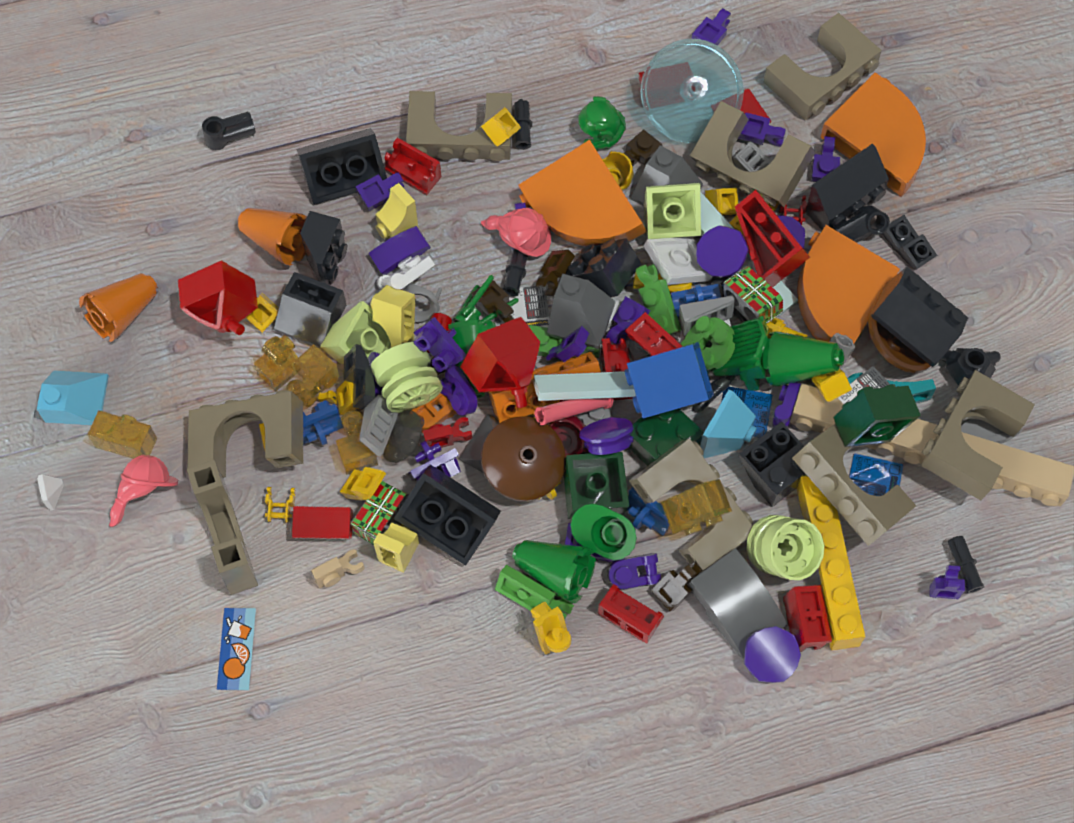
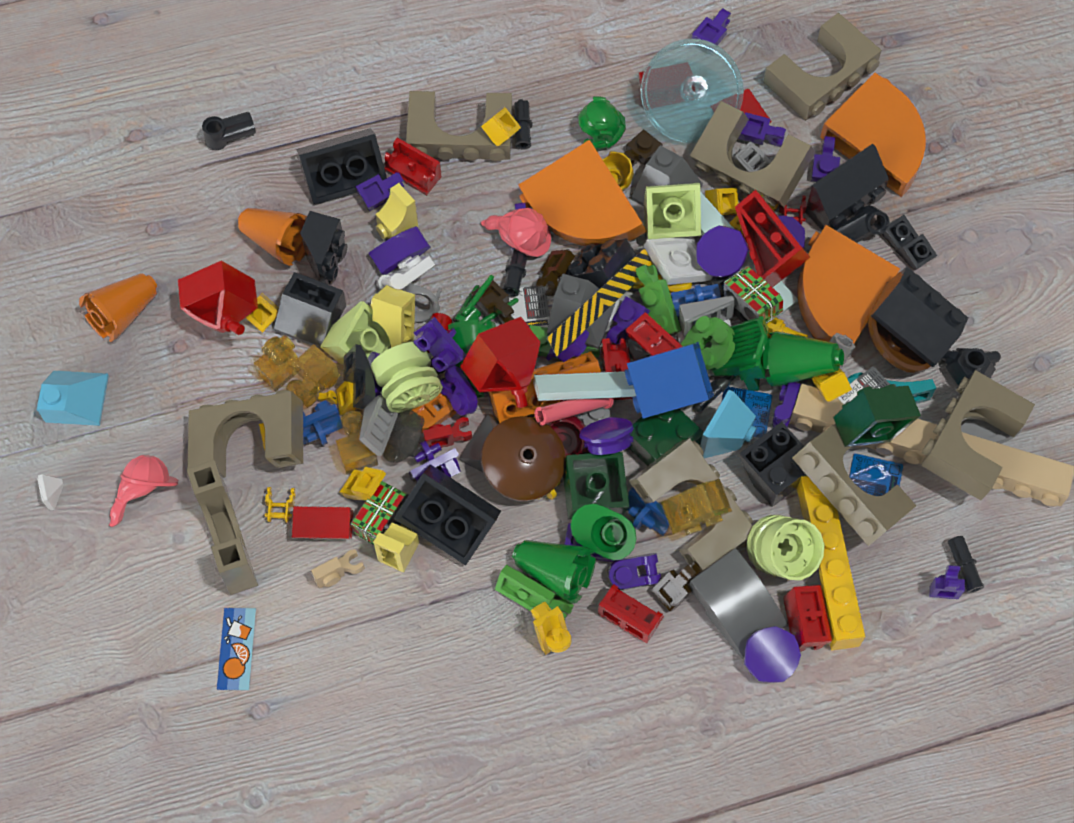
(122, 435): clear yellow brick -> none
(597, 304): none -> sticker

